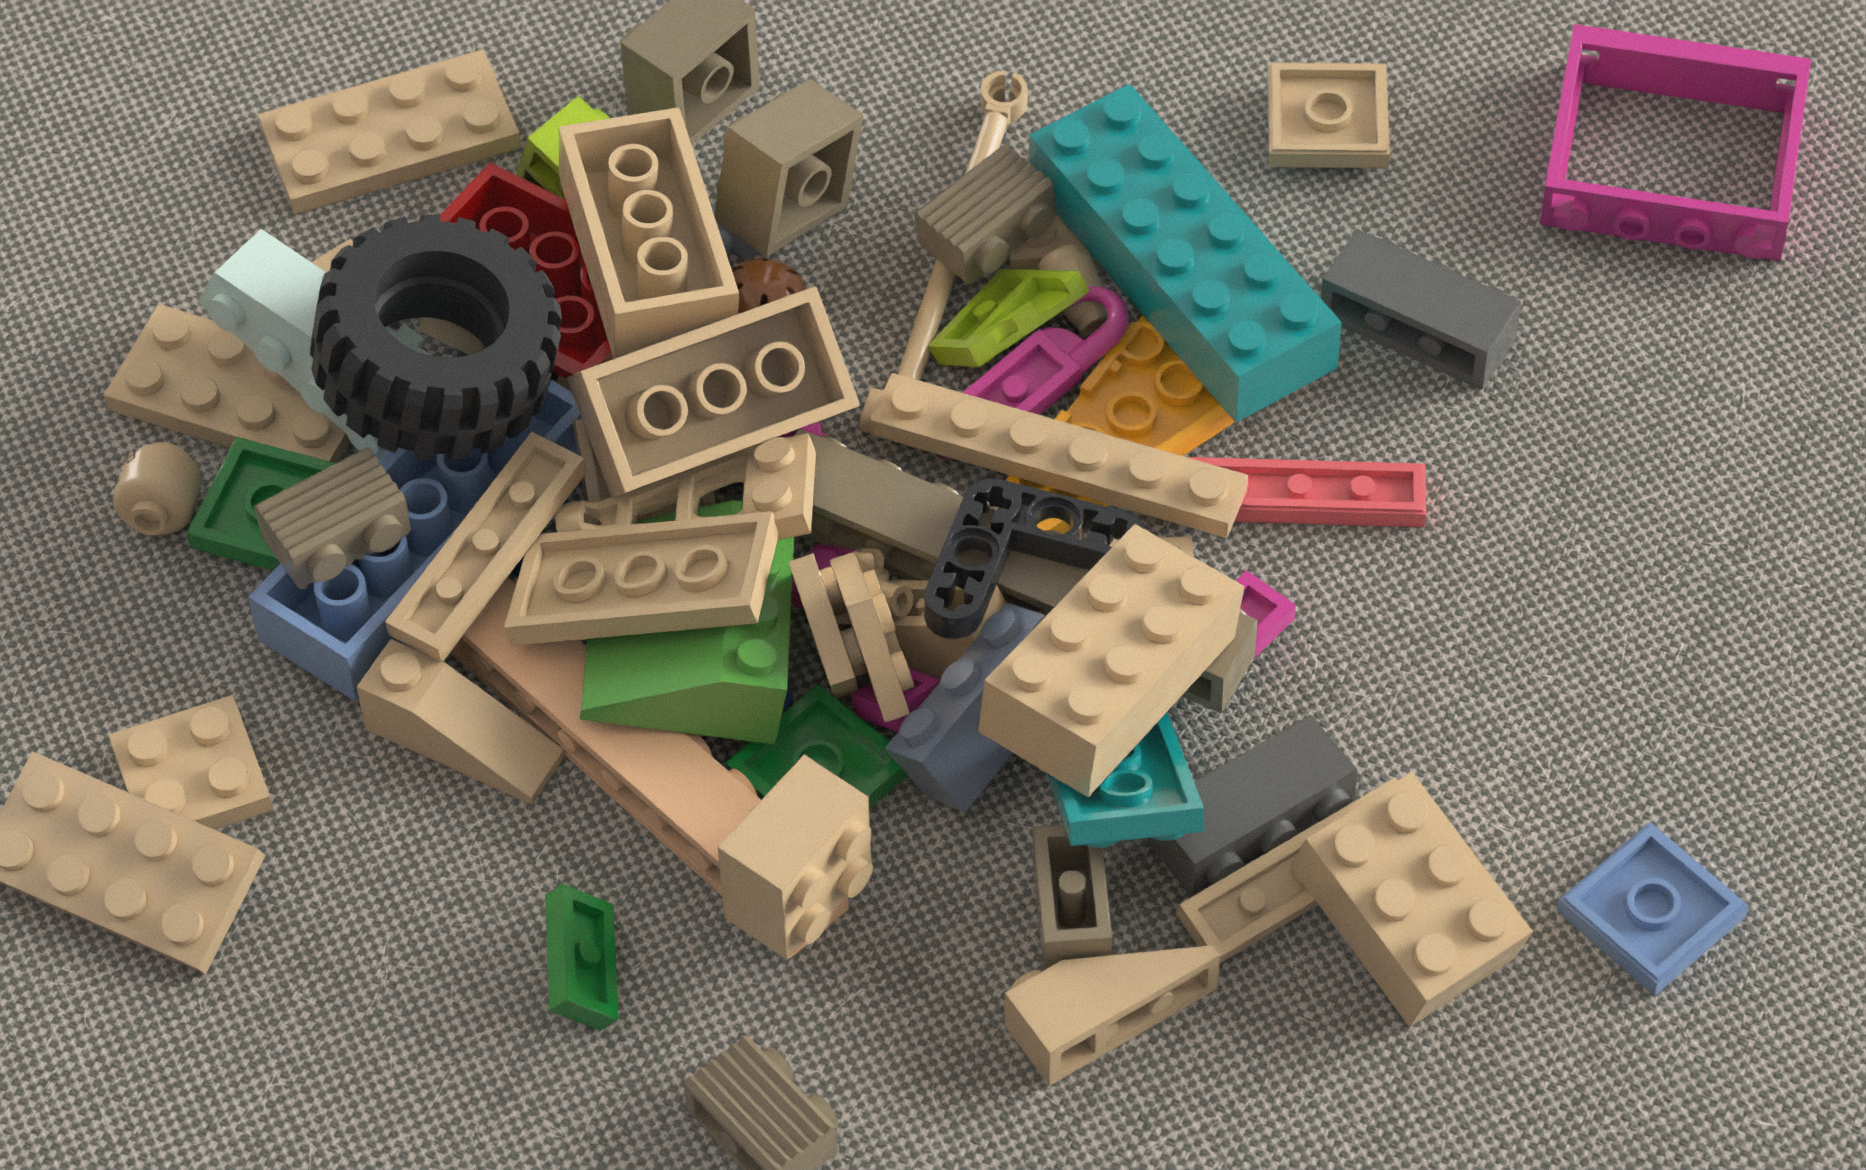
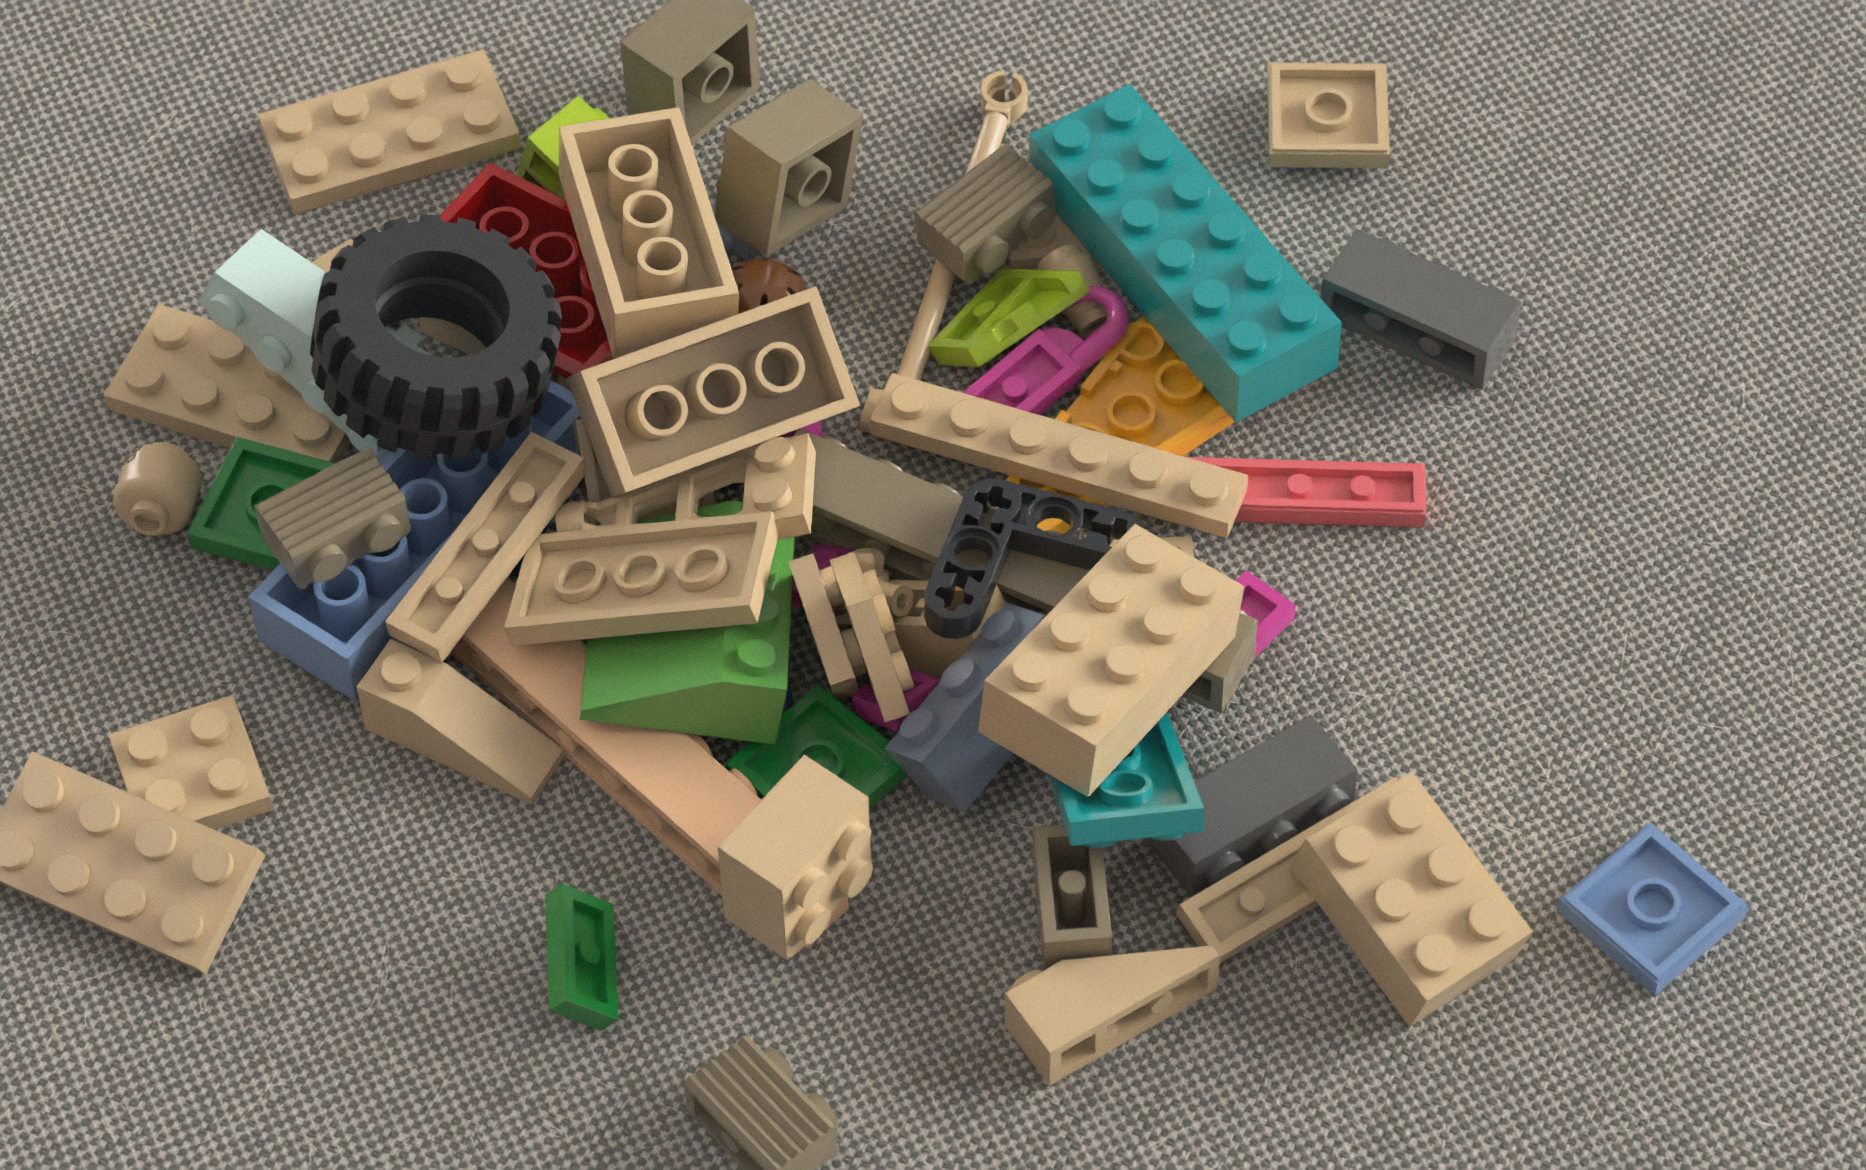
(1687, 72): dark pink window -> none

